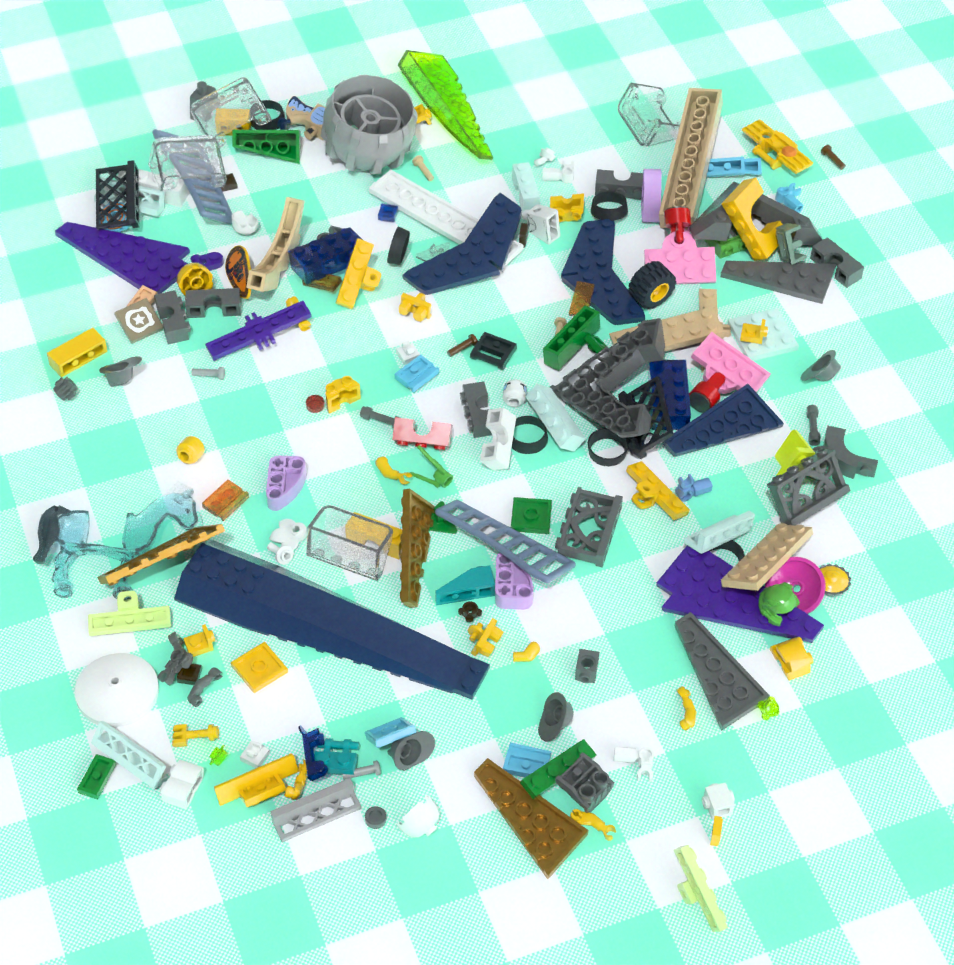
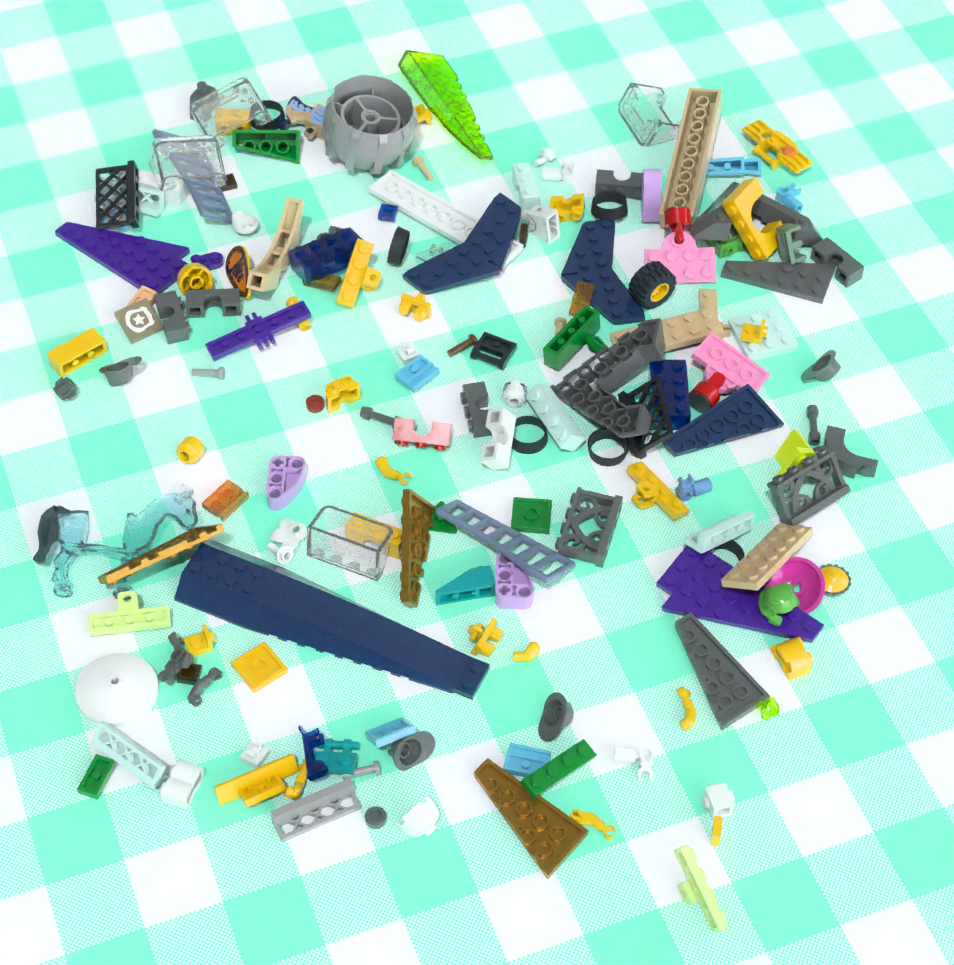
(182, 734): yellow hinge -> none
(218, 755): clear neon green plate -> none
(441, 476): bright green plant -> none
(470, 607): dark brown plate -> none
(586, 782): dark grey slope -> none
(589, 659): dark grey brick -> none
(827, 150): reddish brown piece -> none

